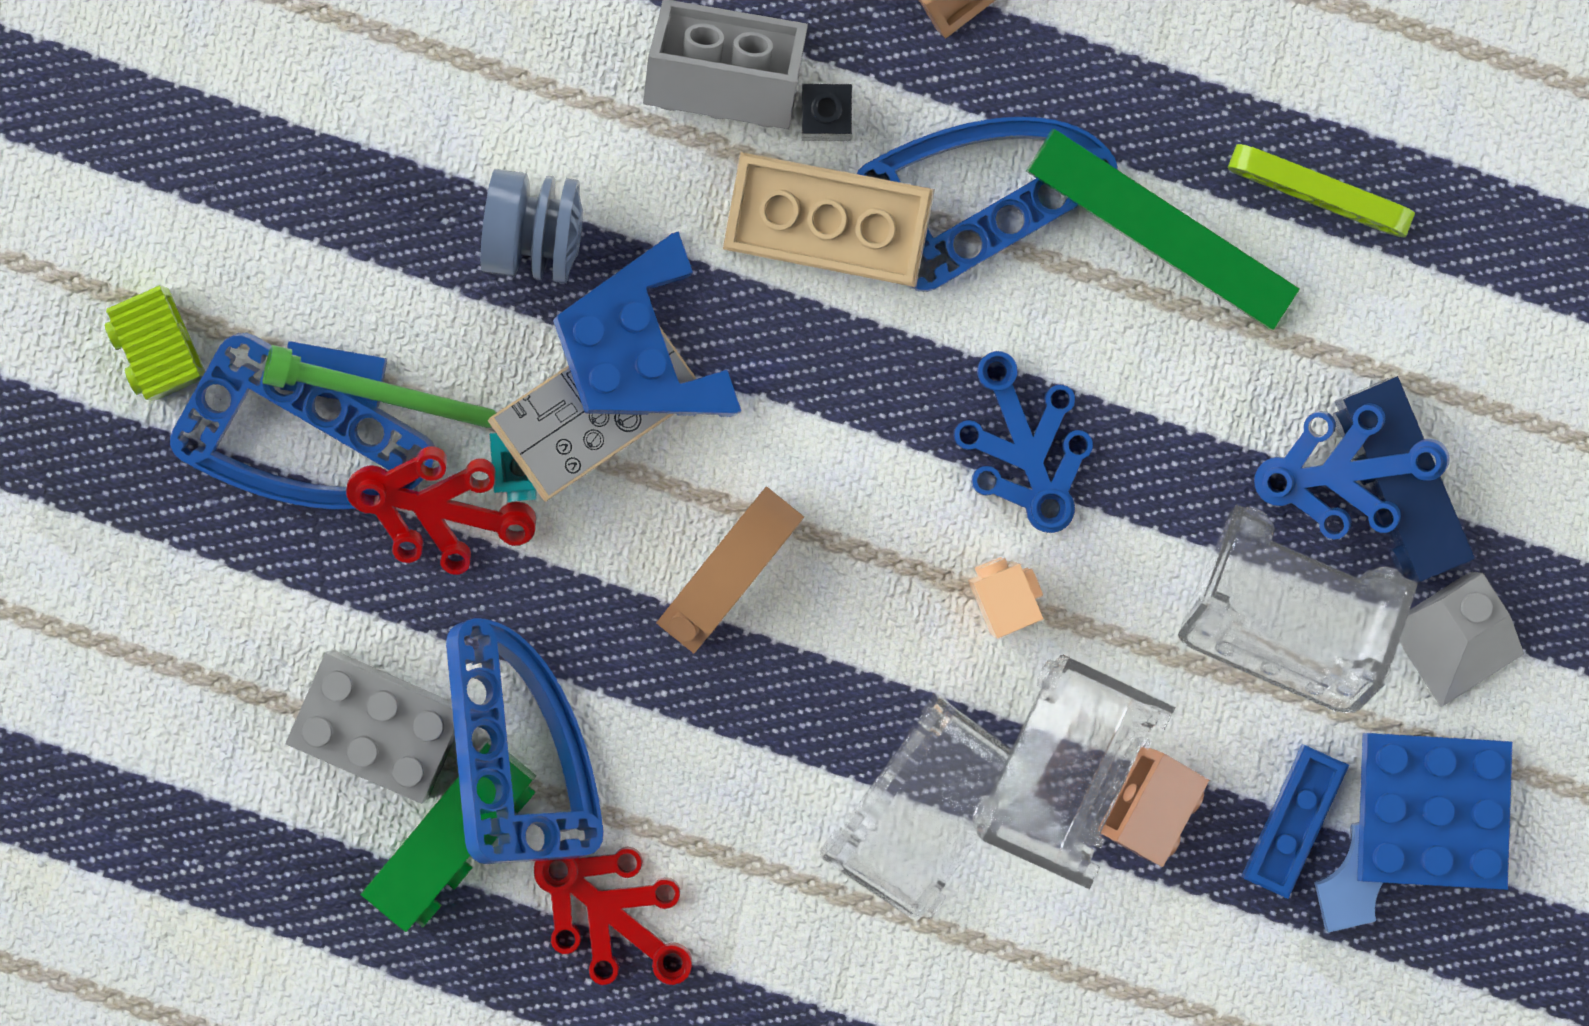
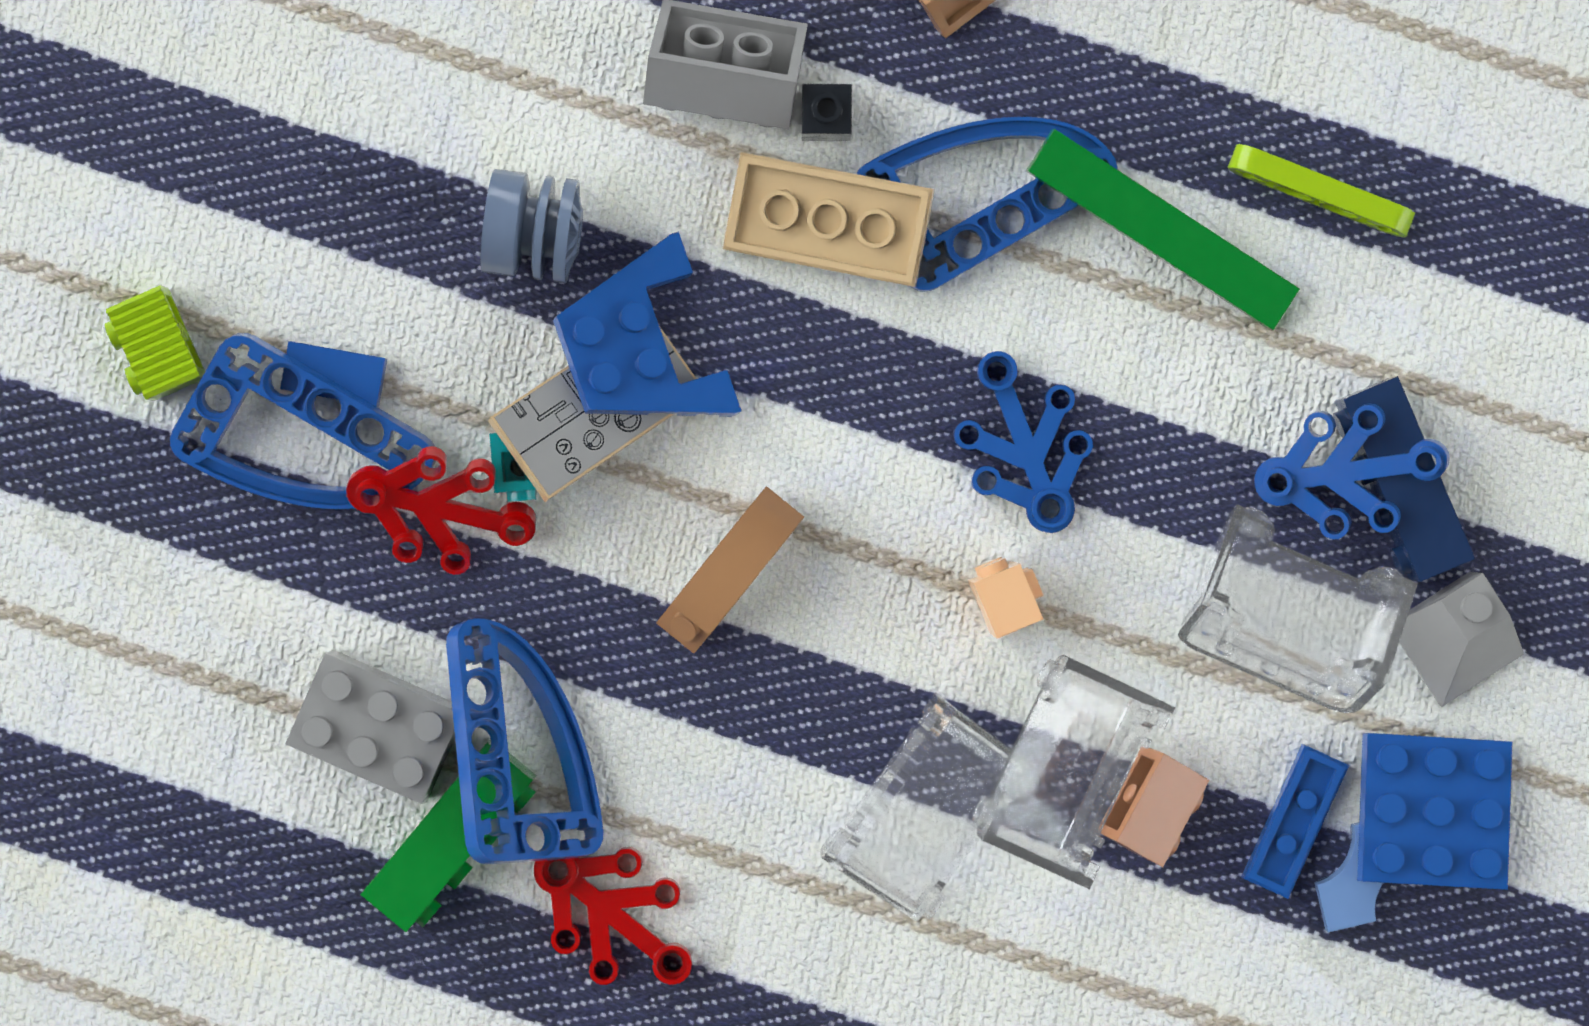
(286, 368): bright green piece -> none

